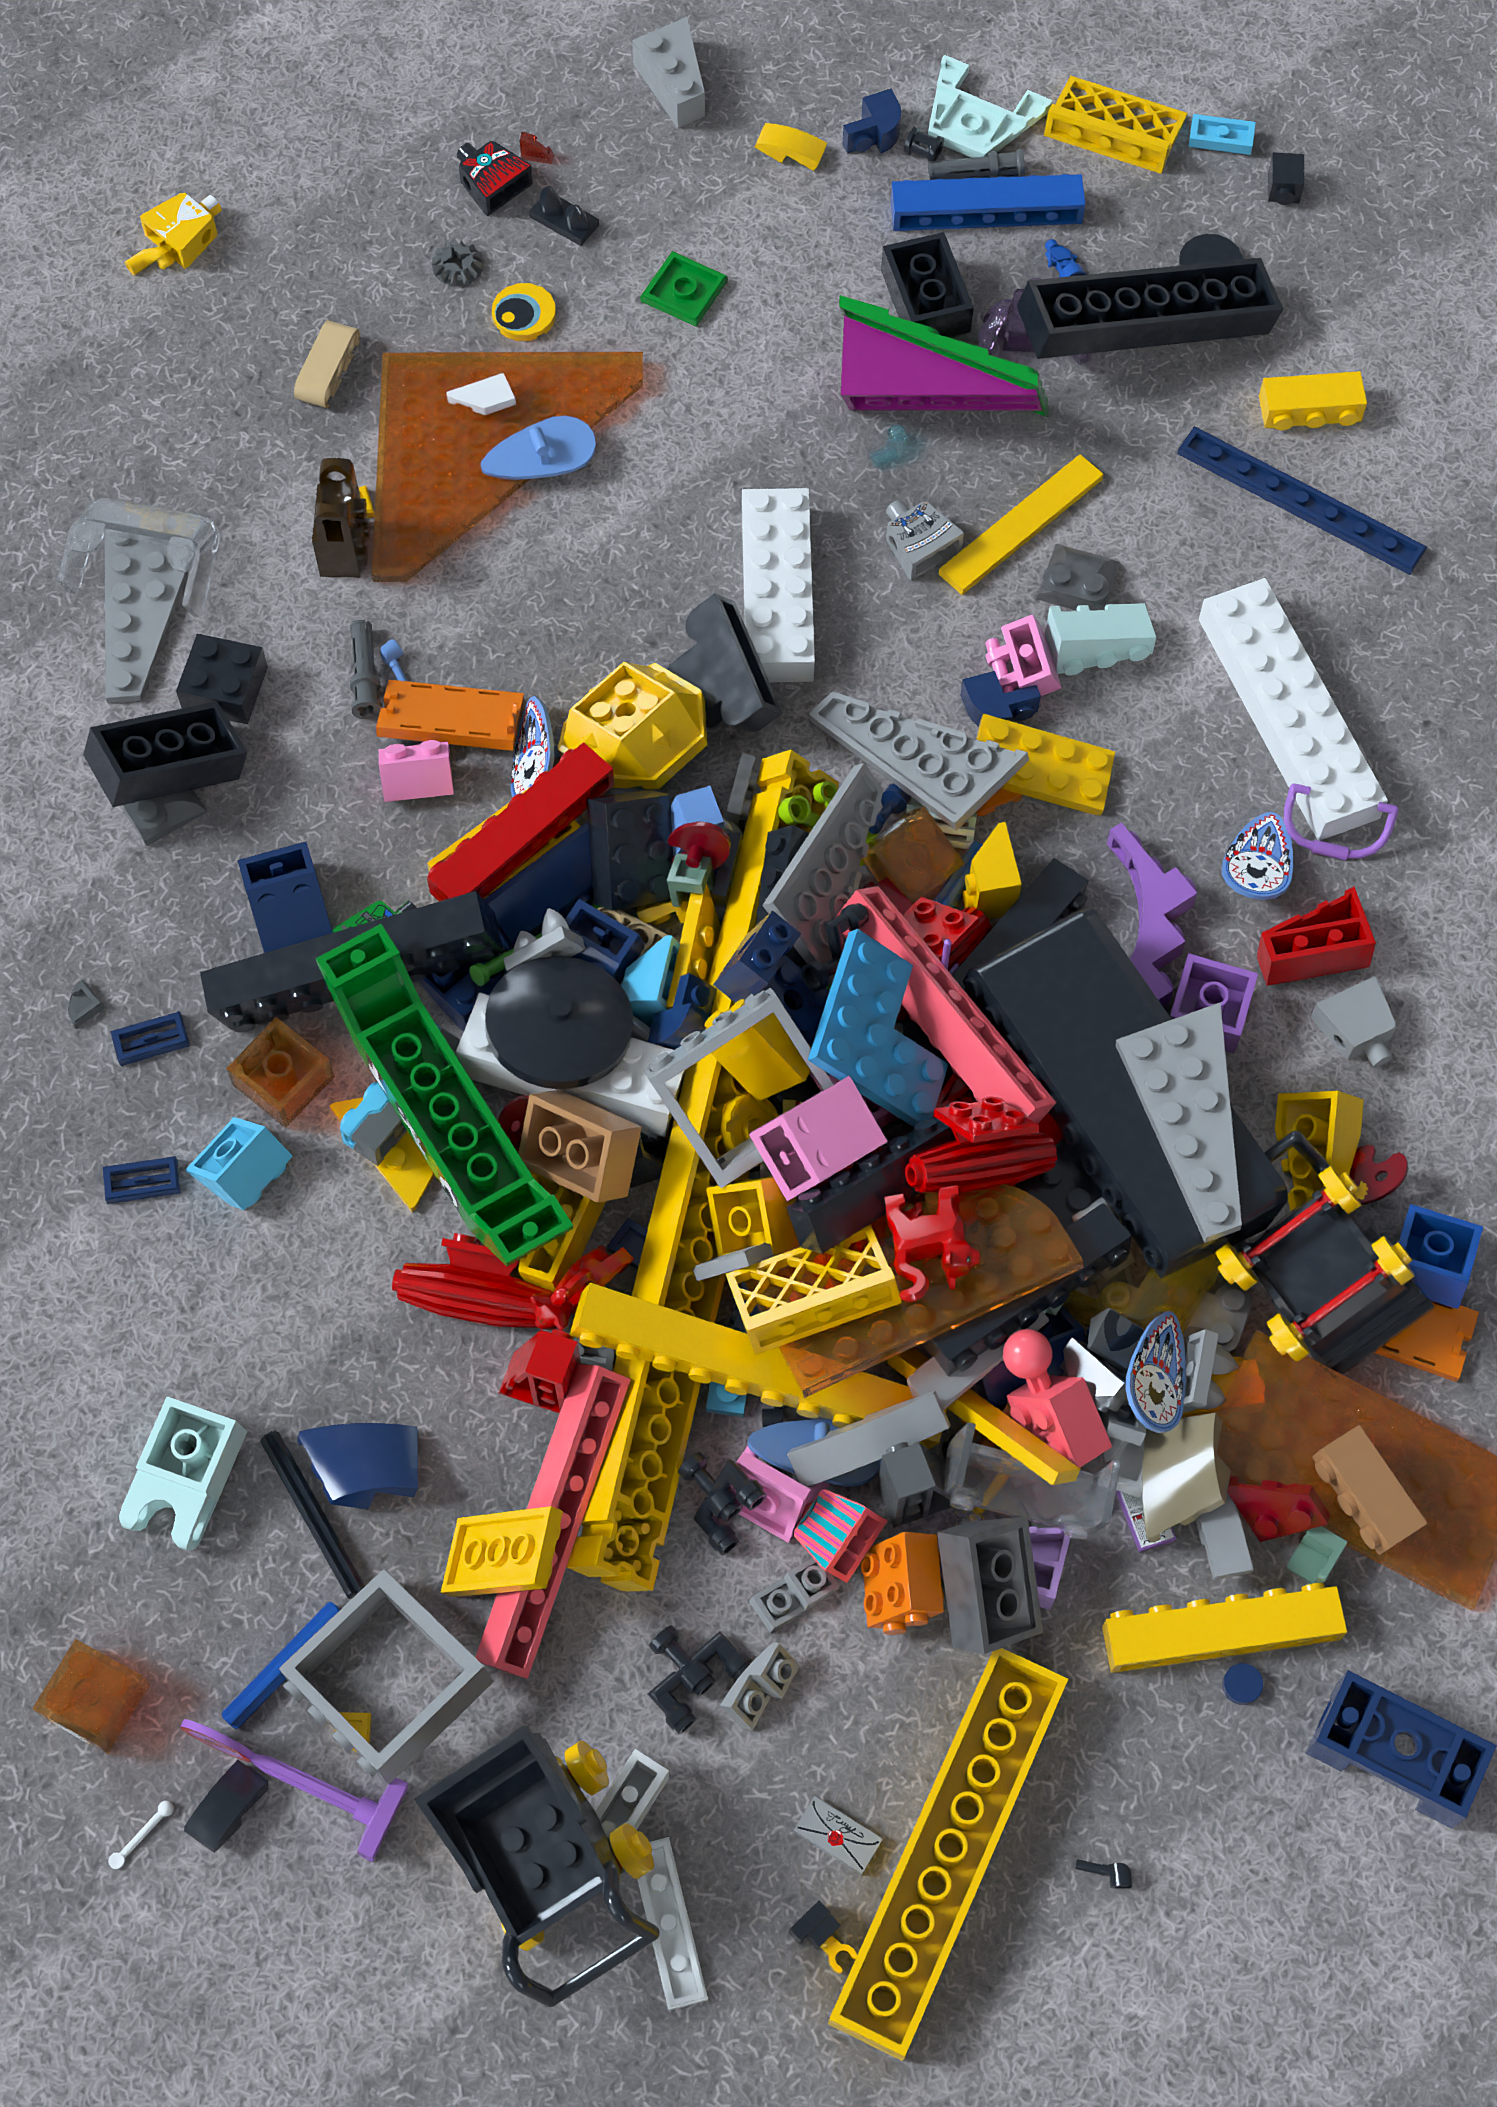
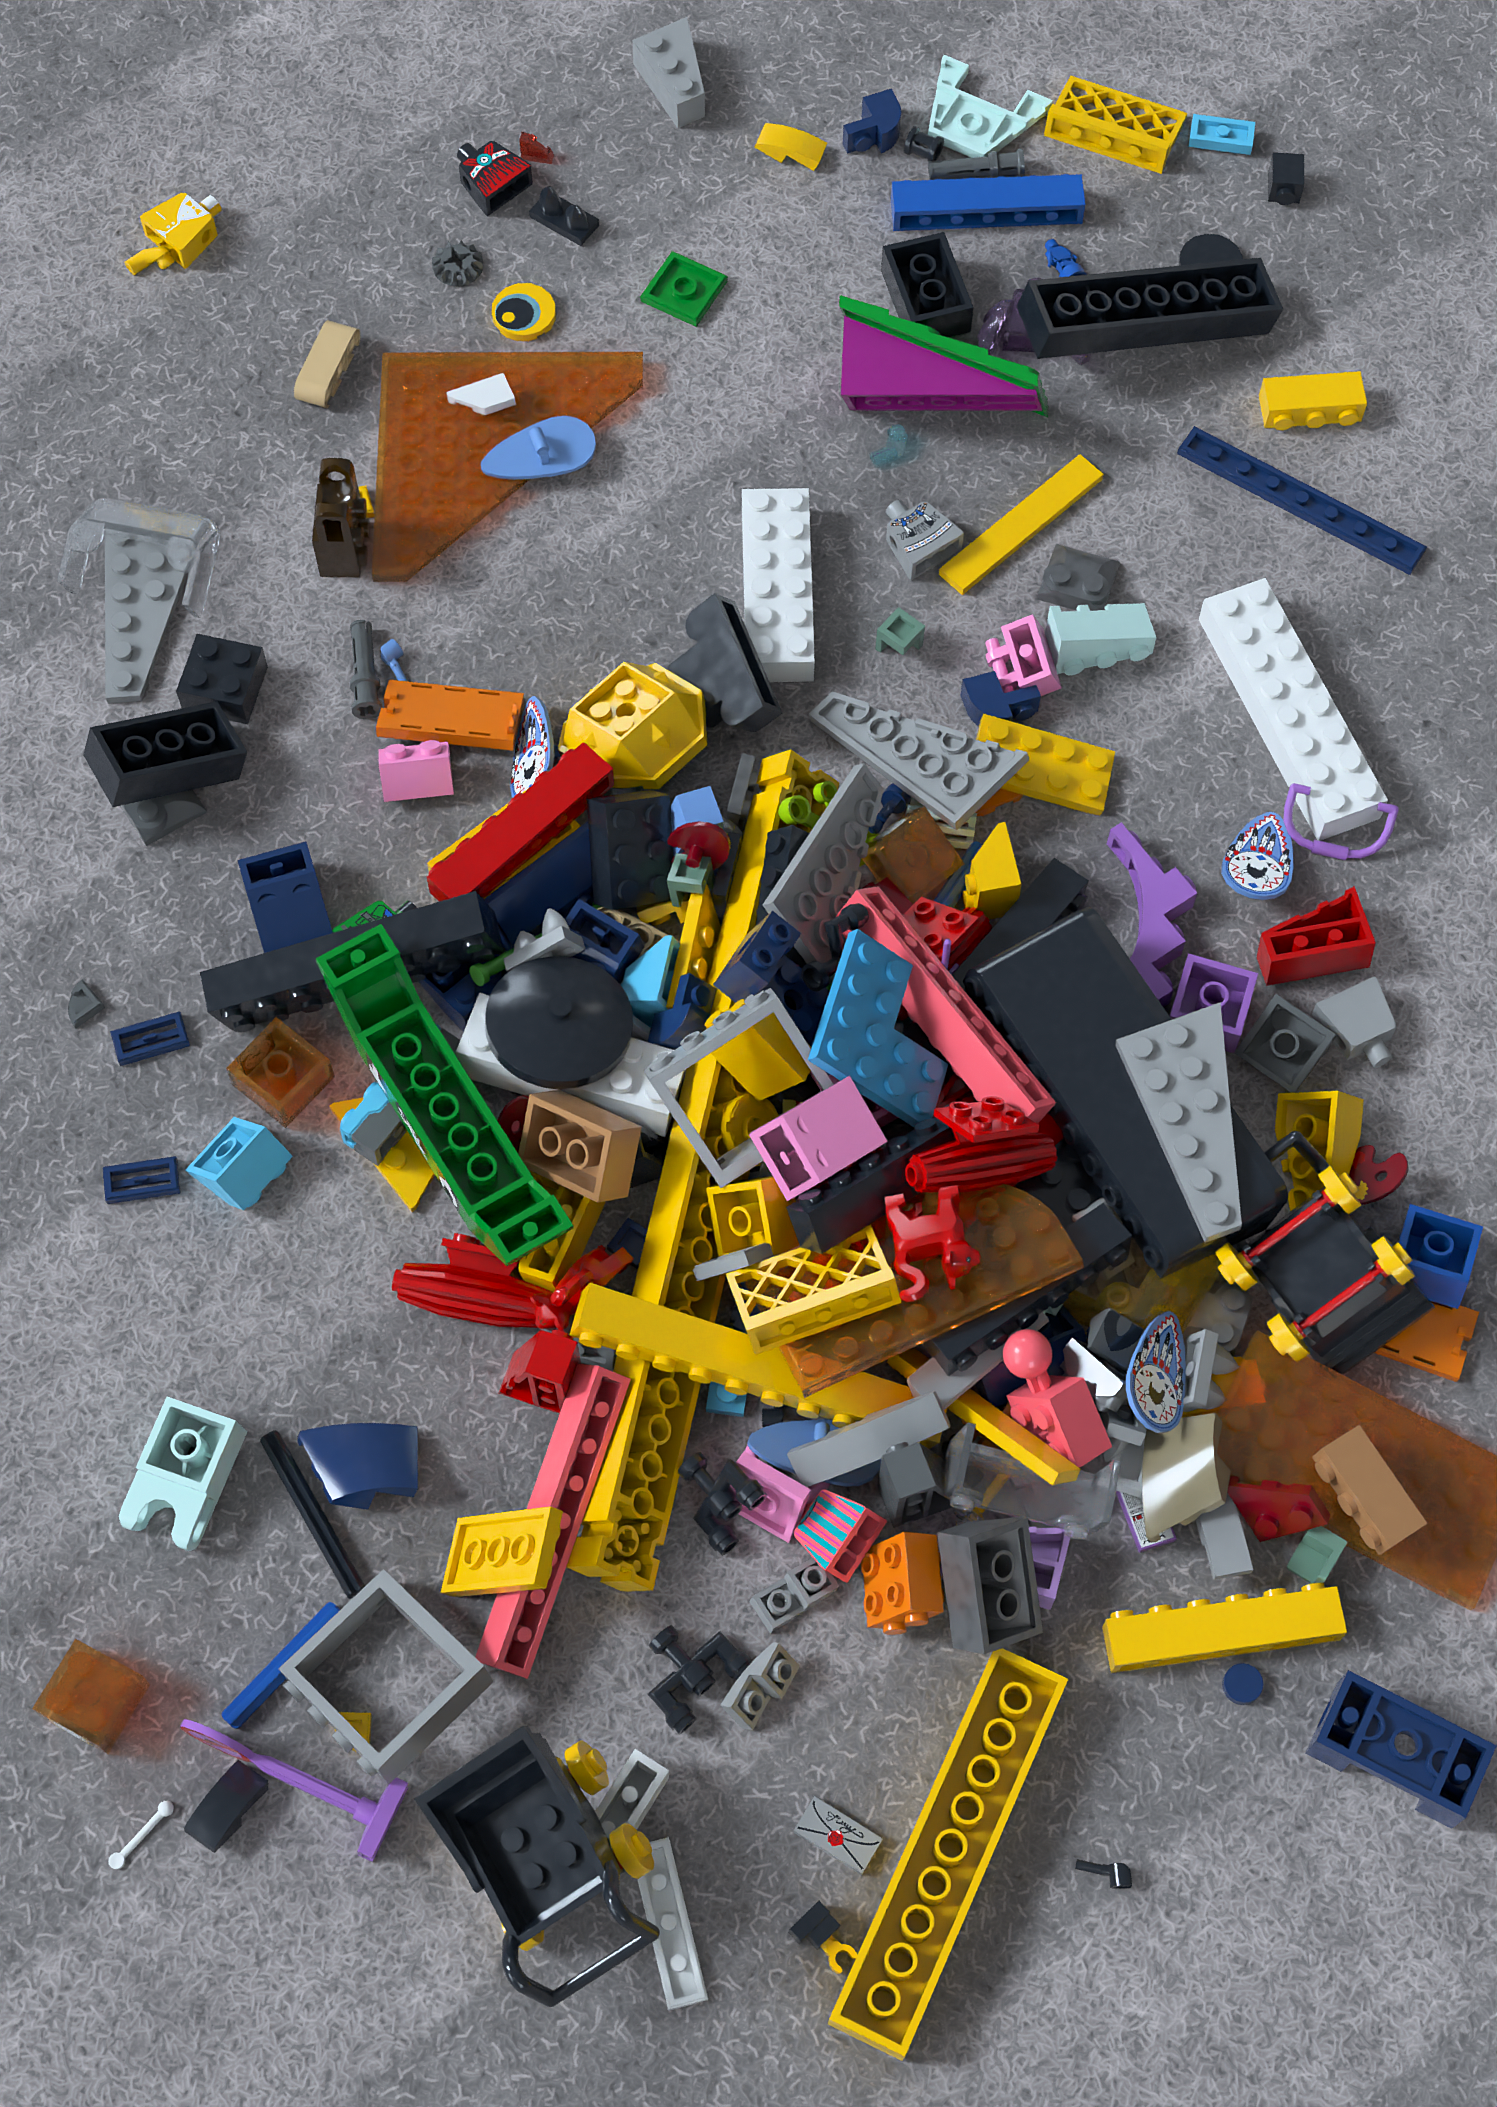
(900, 632): none -> sand green panel
(1285, 1044): none -> dark grey slope

